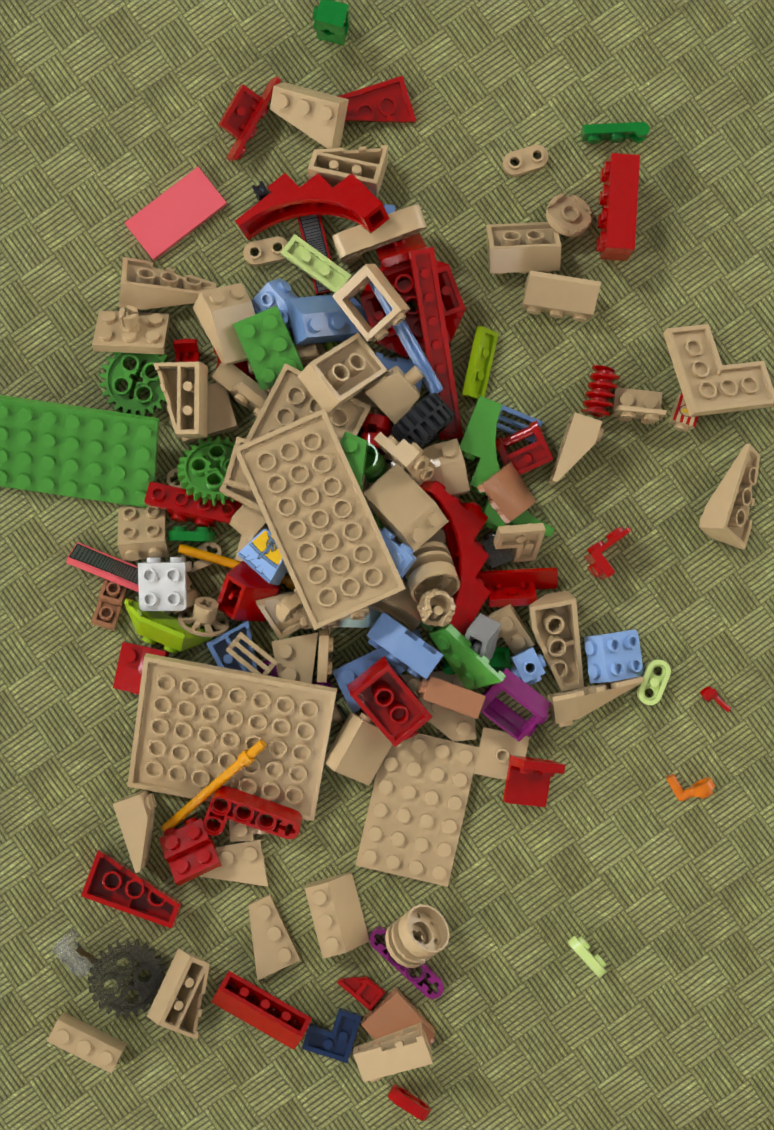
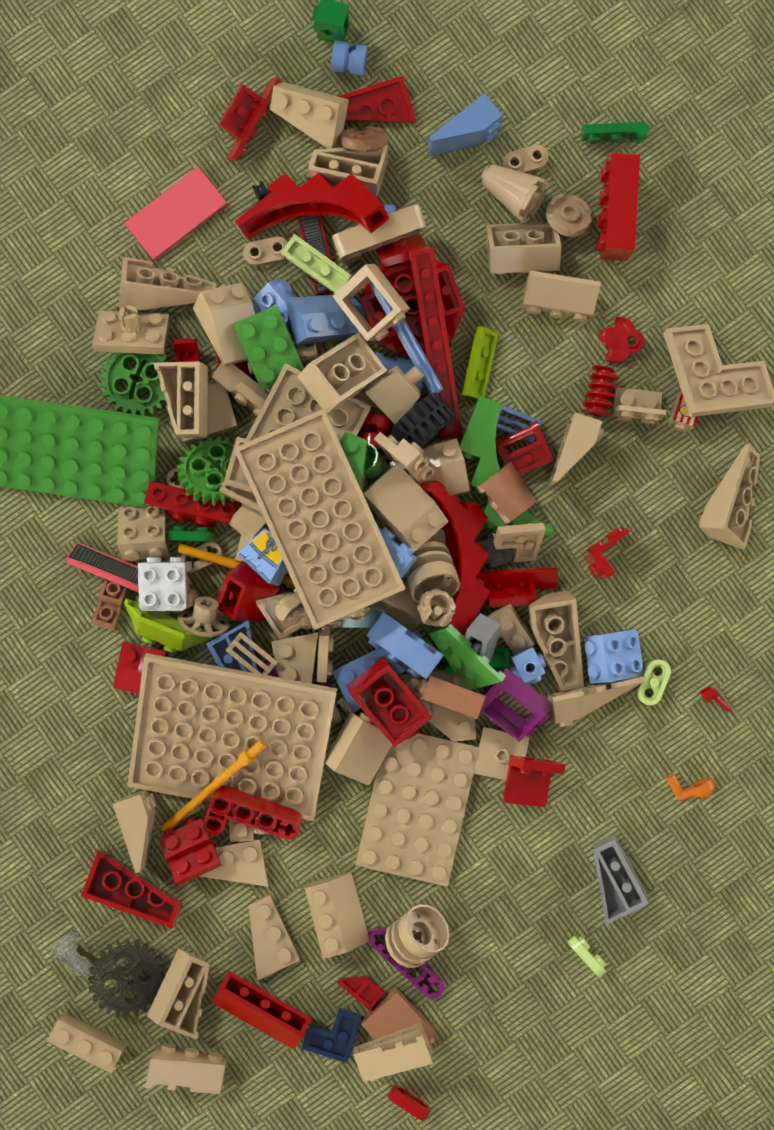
(186, 1069): none -> tan wedge
(349, 58): none -> medium blue wheel
(367, 139): none -> medium nougat tile
(468, 129): none -> medium blue slope
(515, 190): none -> tan cone
(617, 340): none -> red plate
(618, 881): none -> light grey wedge

